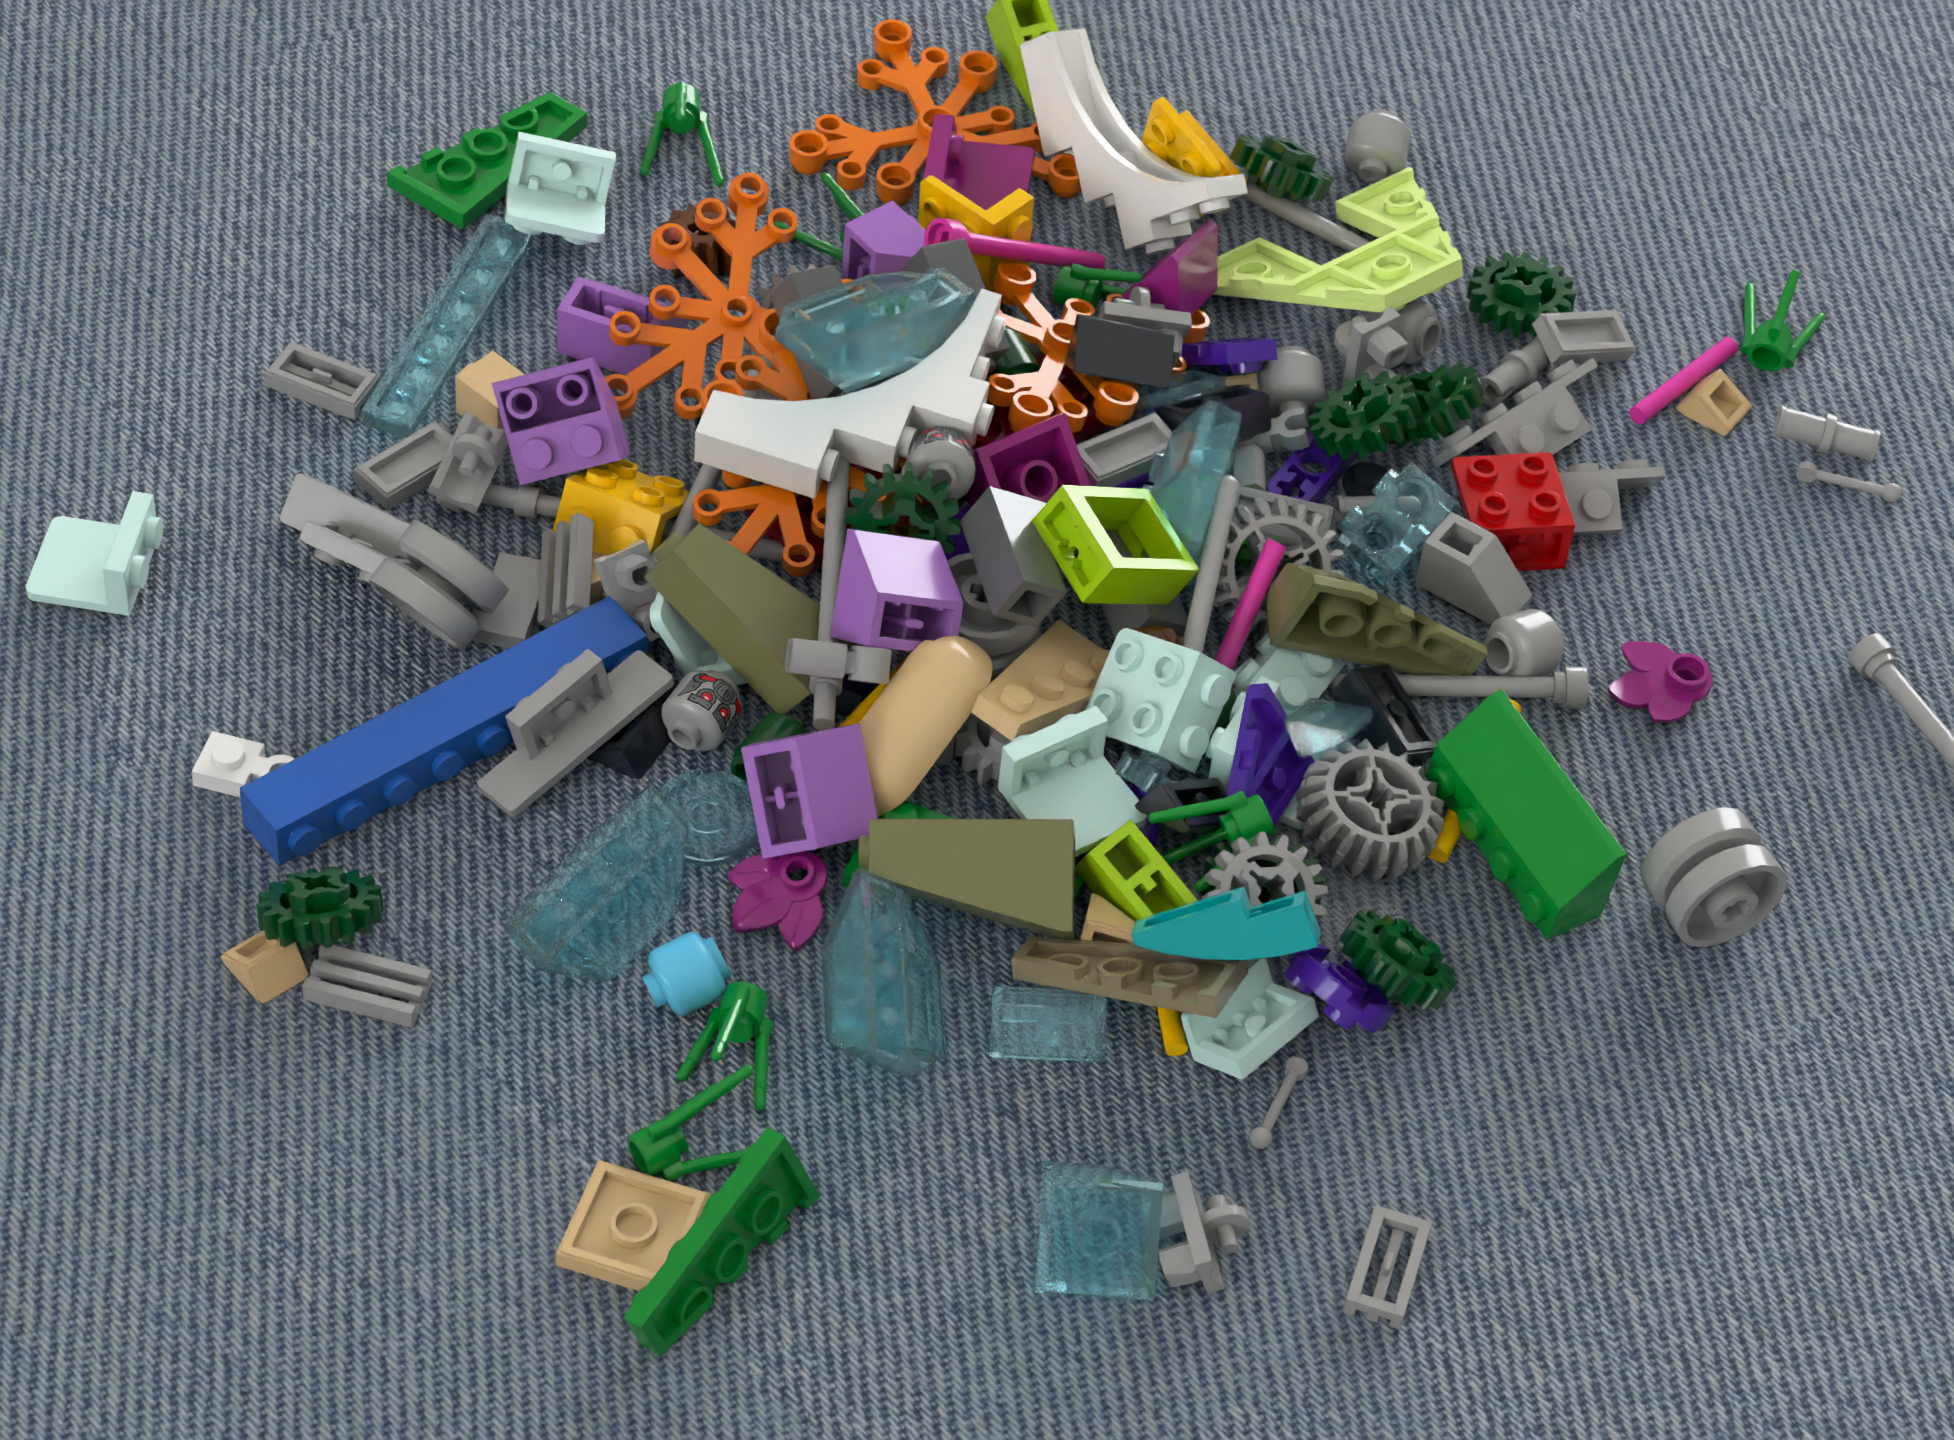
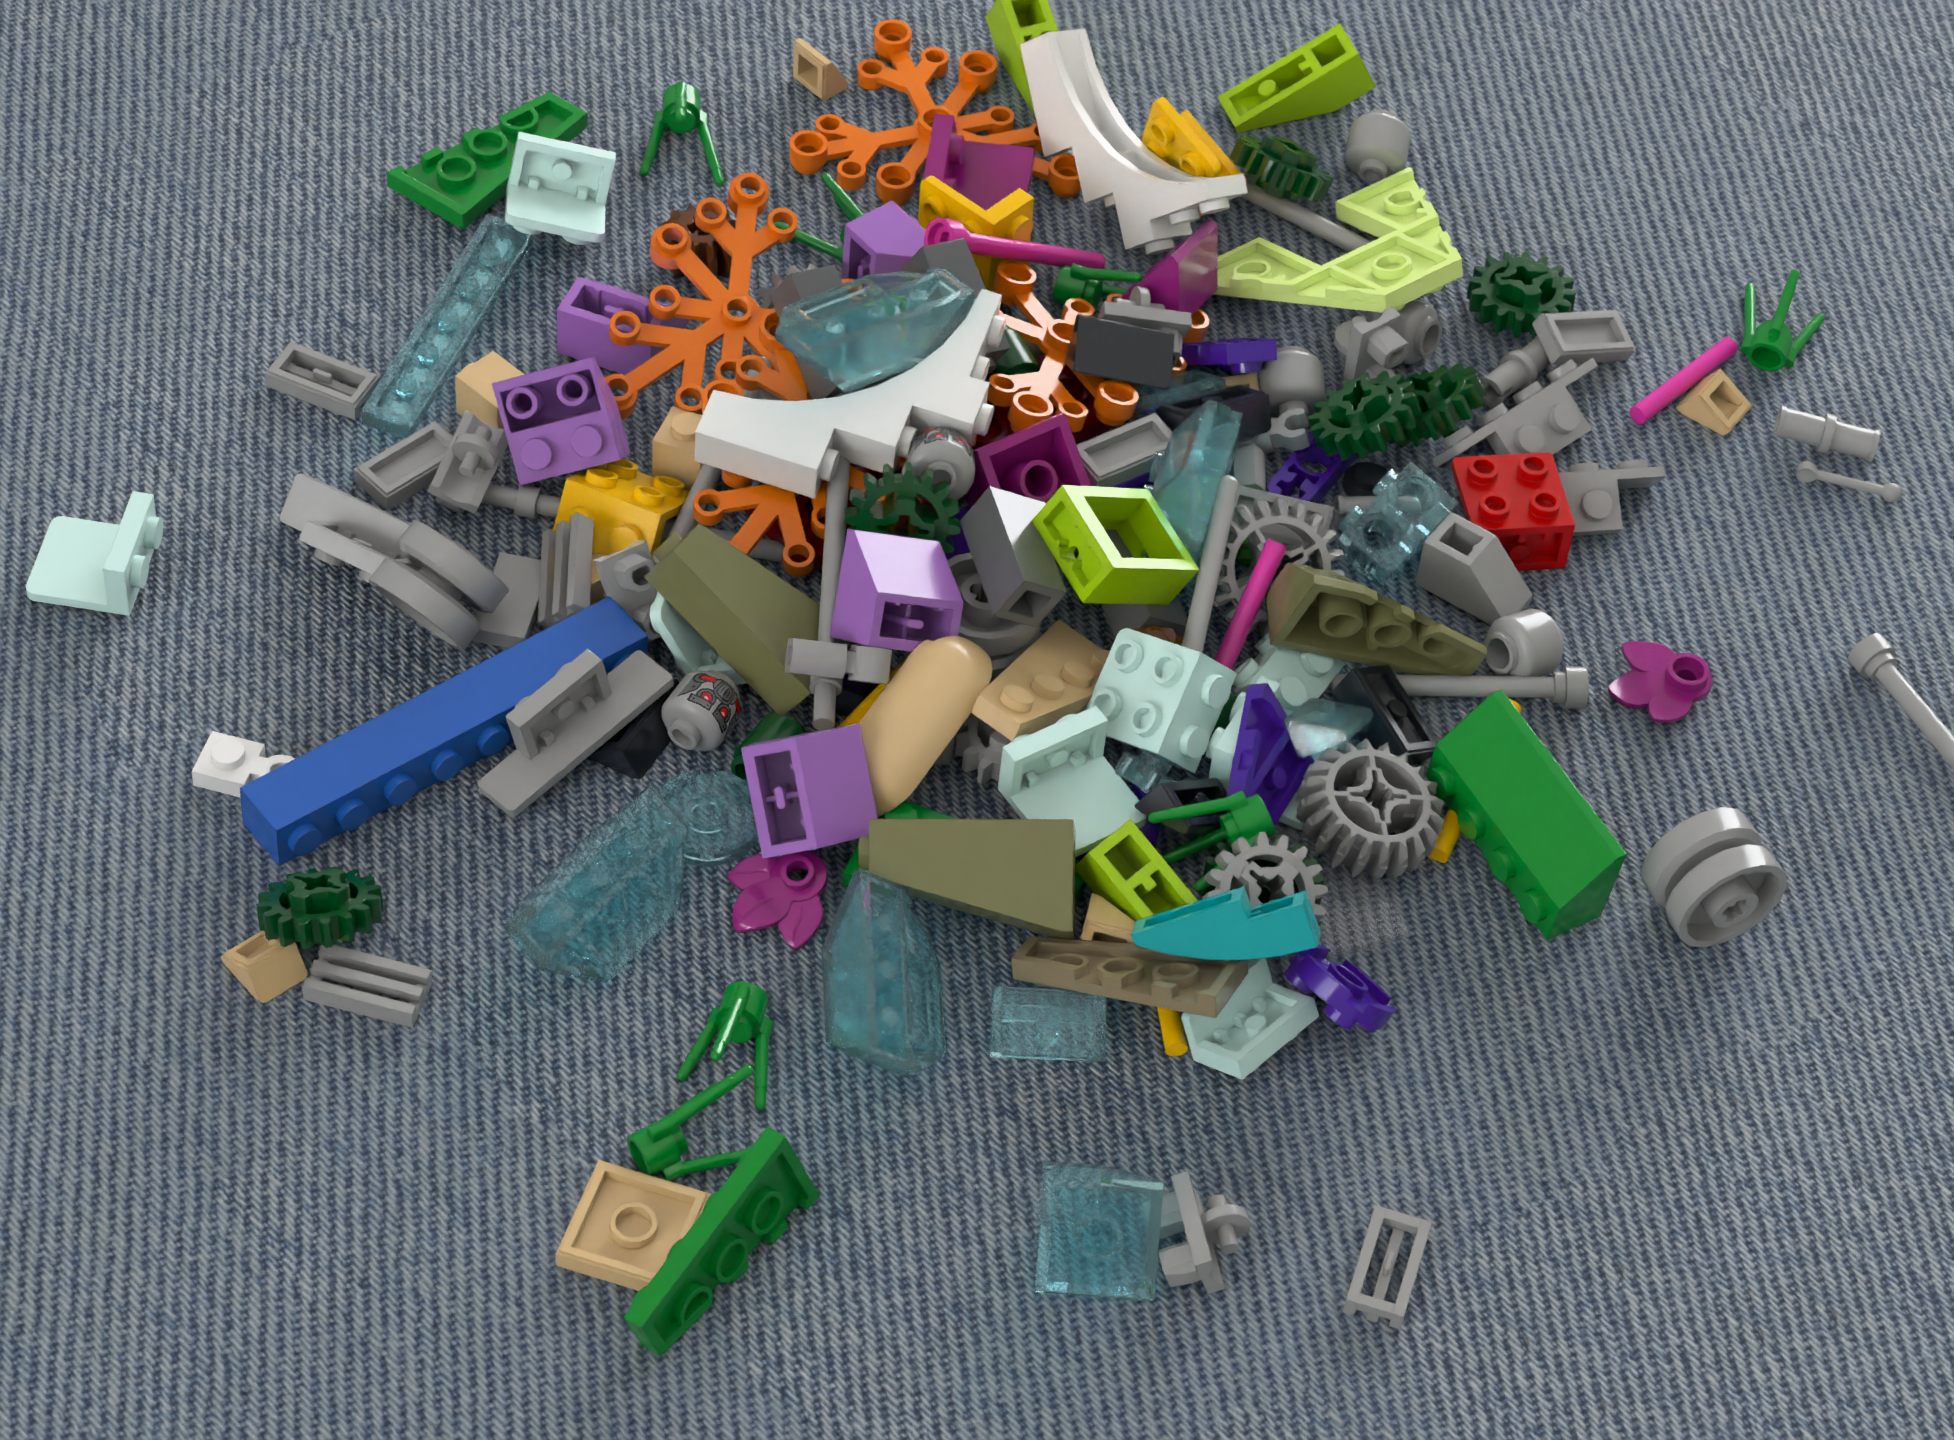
(675, 447): none -> tan brick
(686, 973): medium azure head -> none
(816, 71): none -> tan slope
(1295, 1070): light grey hinge -> none
(1301, 84): none -> lime slope
(1397, 960): dark green gear -> none

